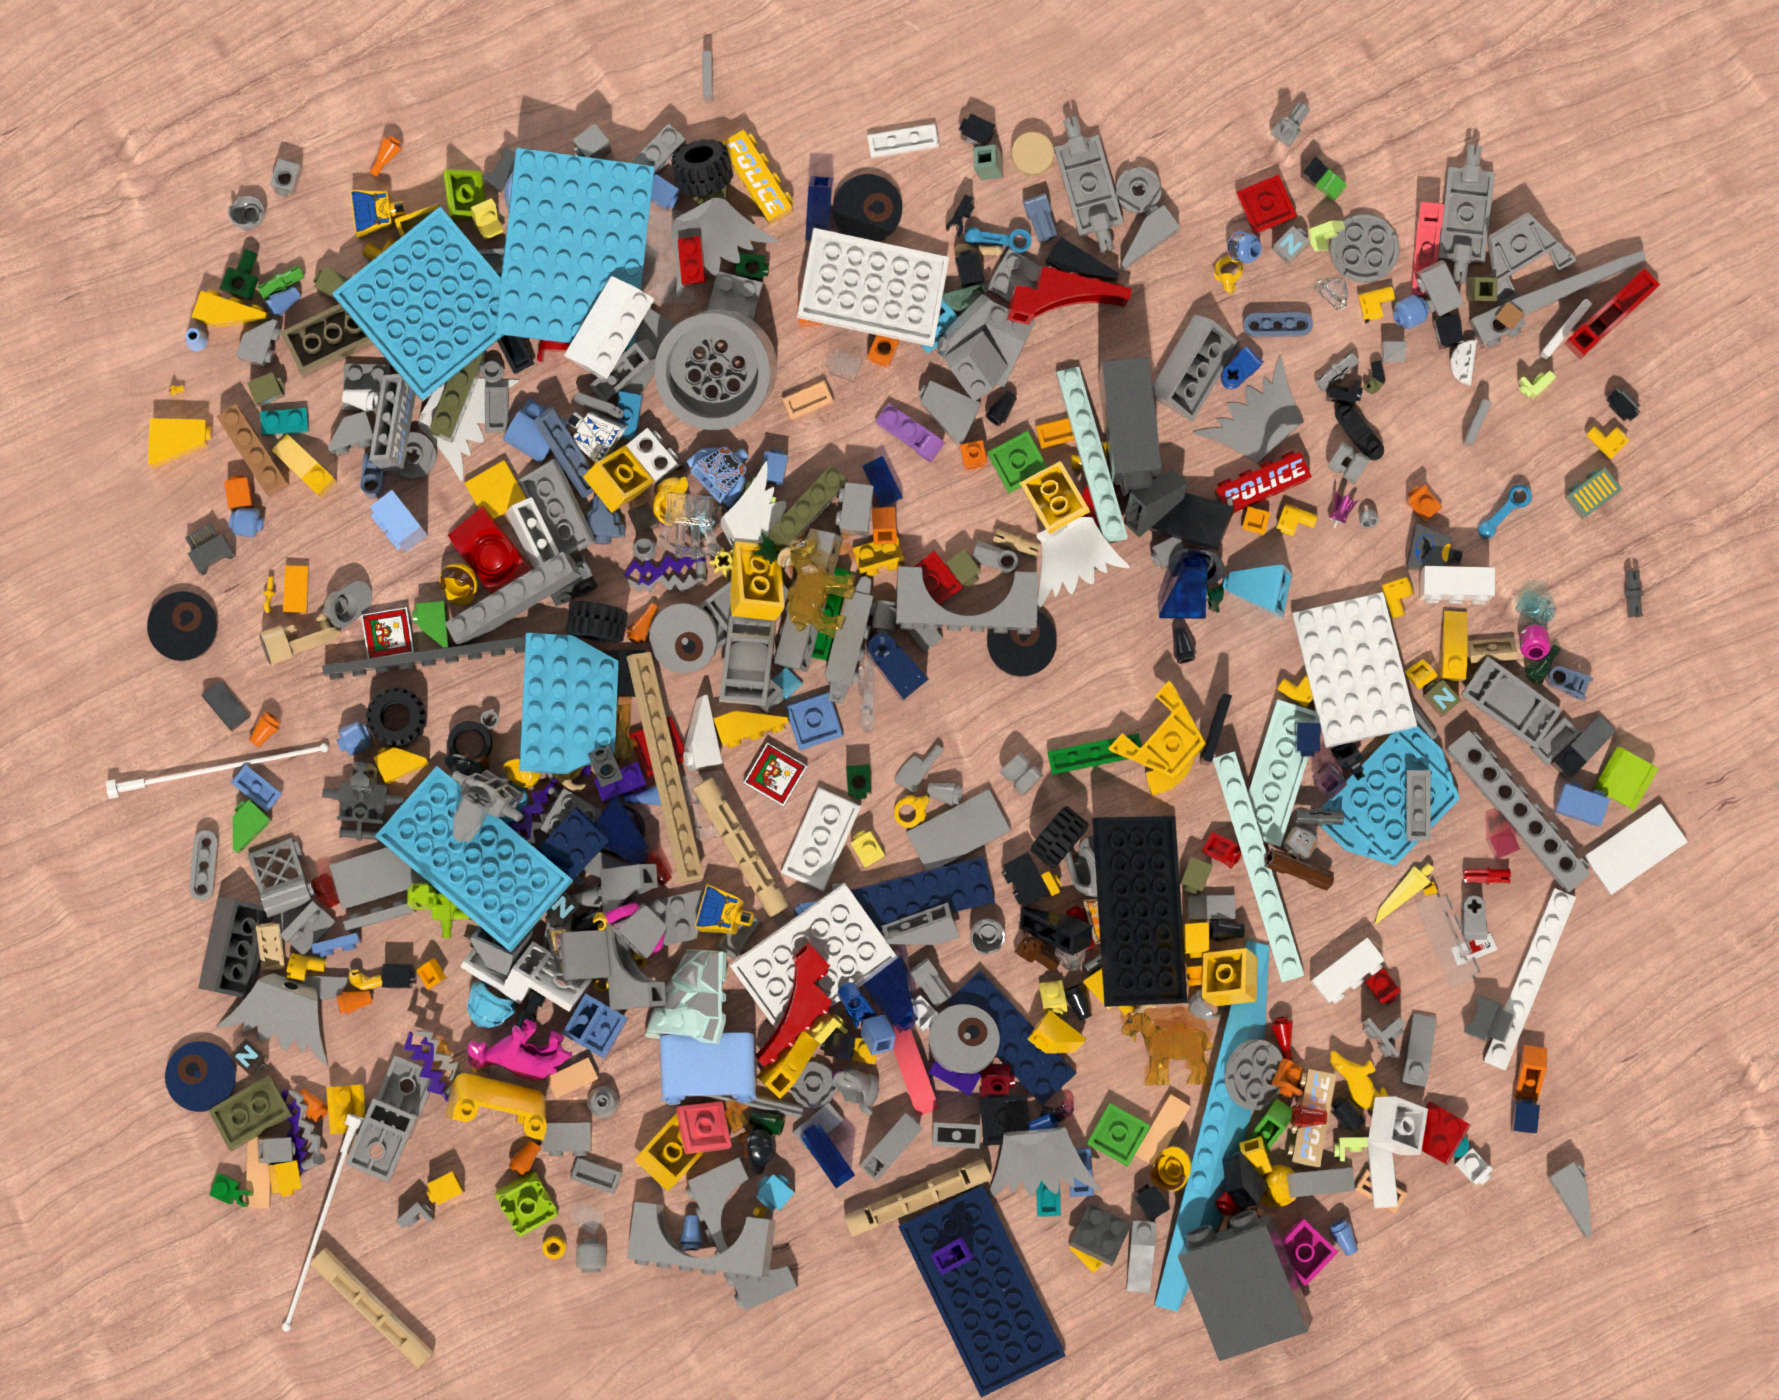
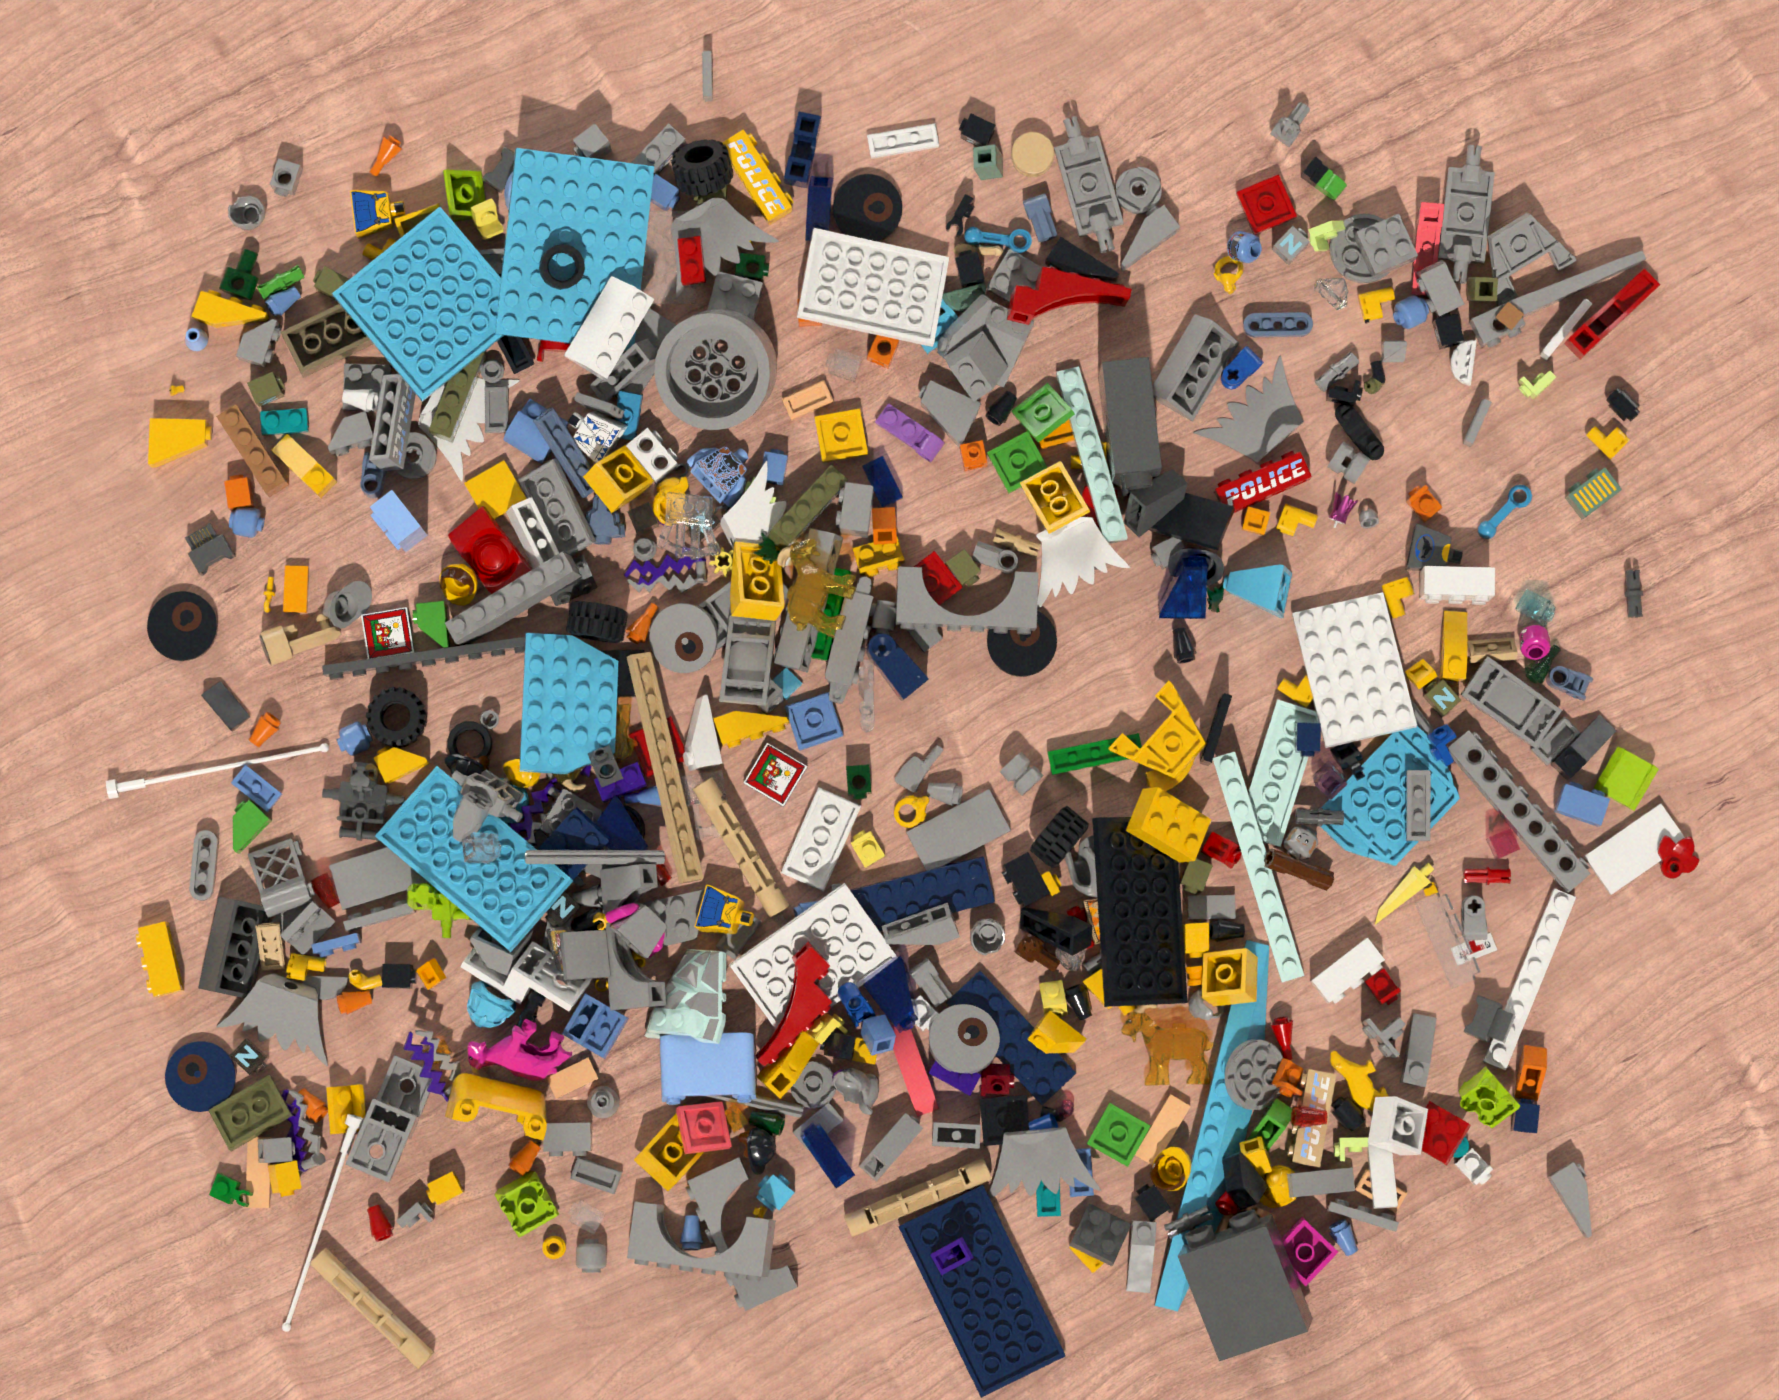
(159, 959): none -> yellow brick
(379, 1224): none -> red cone
(481, 848): none -> clear brick
(579, 263): none -> black tyre
(594, 857): none -> light grey axle
(803, 150): none -> dark blue arch
(841, 435): none -> yellow plate
(1043, 412): none -> bright green plate
(1168, 824): none -> yellow brick
(1188, 1221): none -> dark grey pin
(1363, 1214): none -> light grey plate
(1385, 246): none -> light grey brick
(1439, 739): none -> blue bracket
(1487, 1098): none -> lime slope
(1679, 854): none -> red plate

